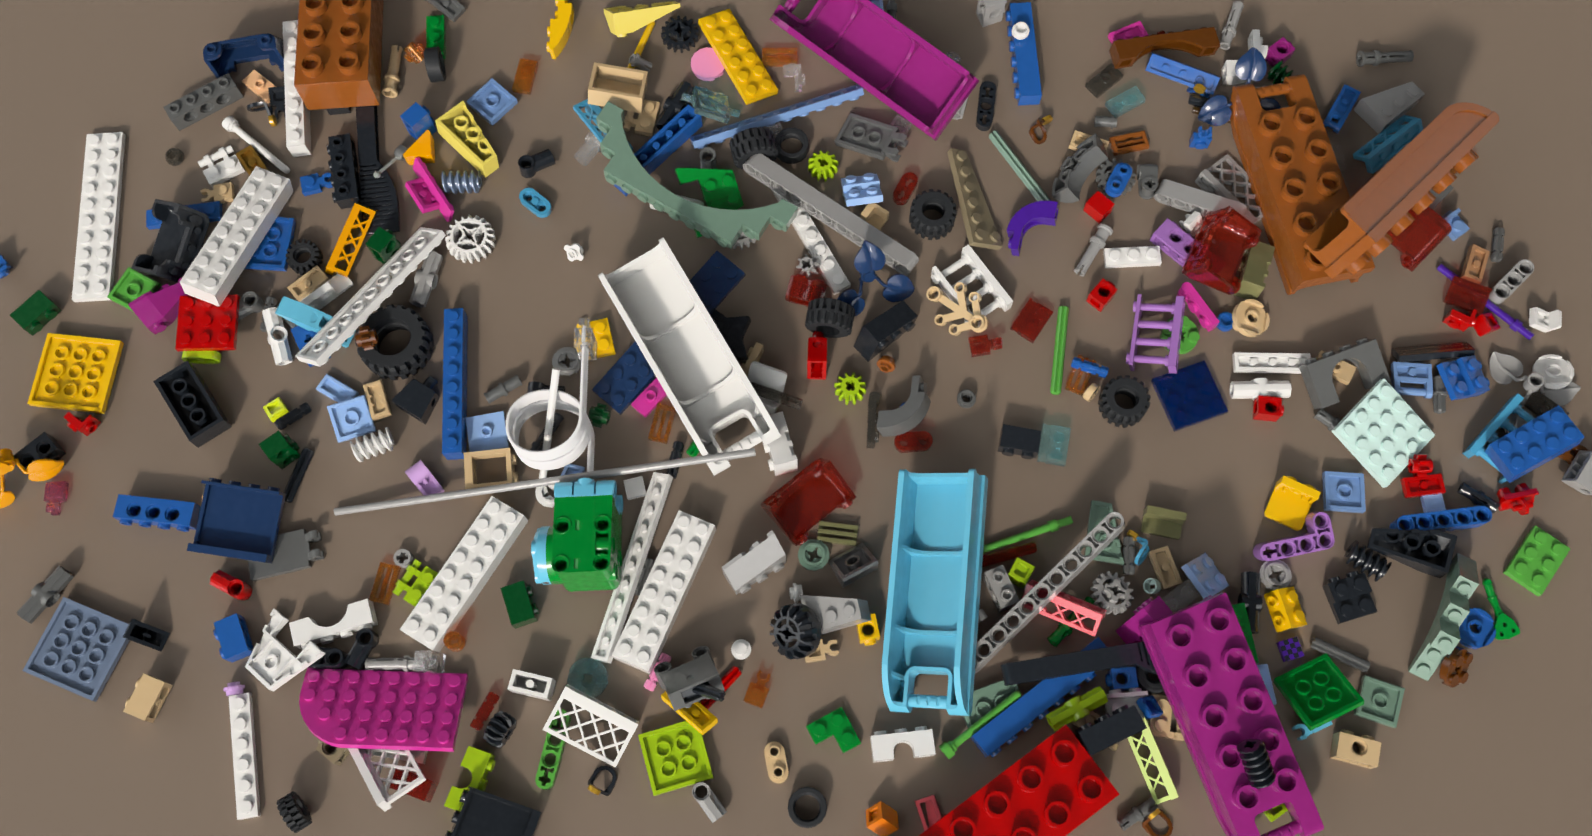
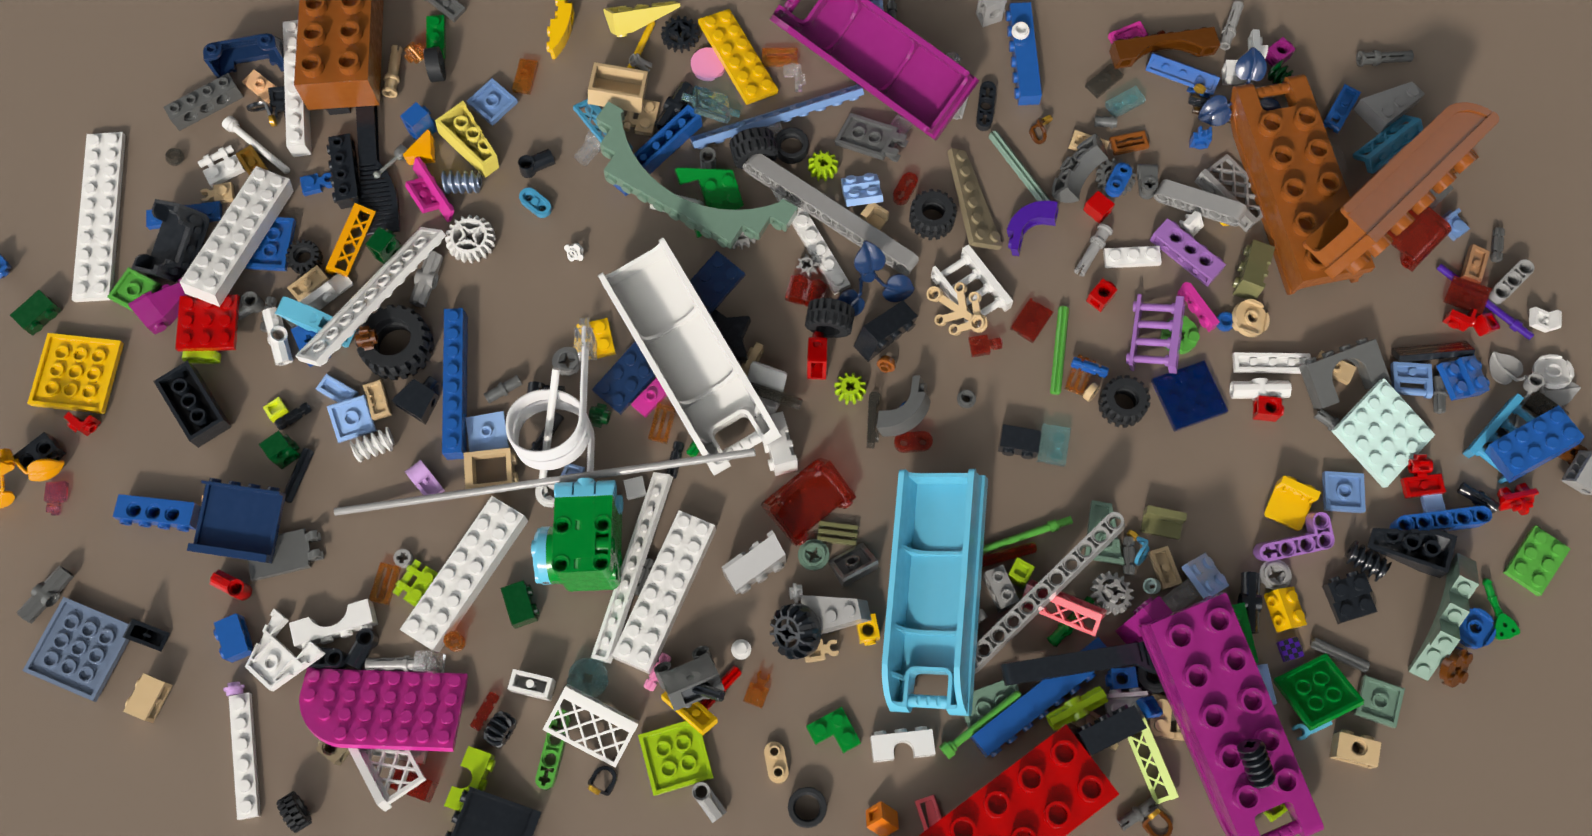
(1219, 249): clear red windscreen -> none

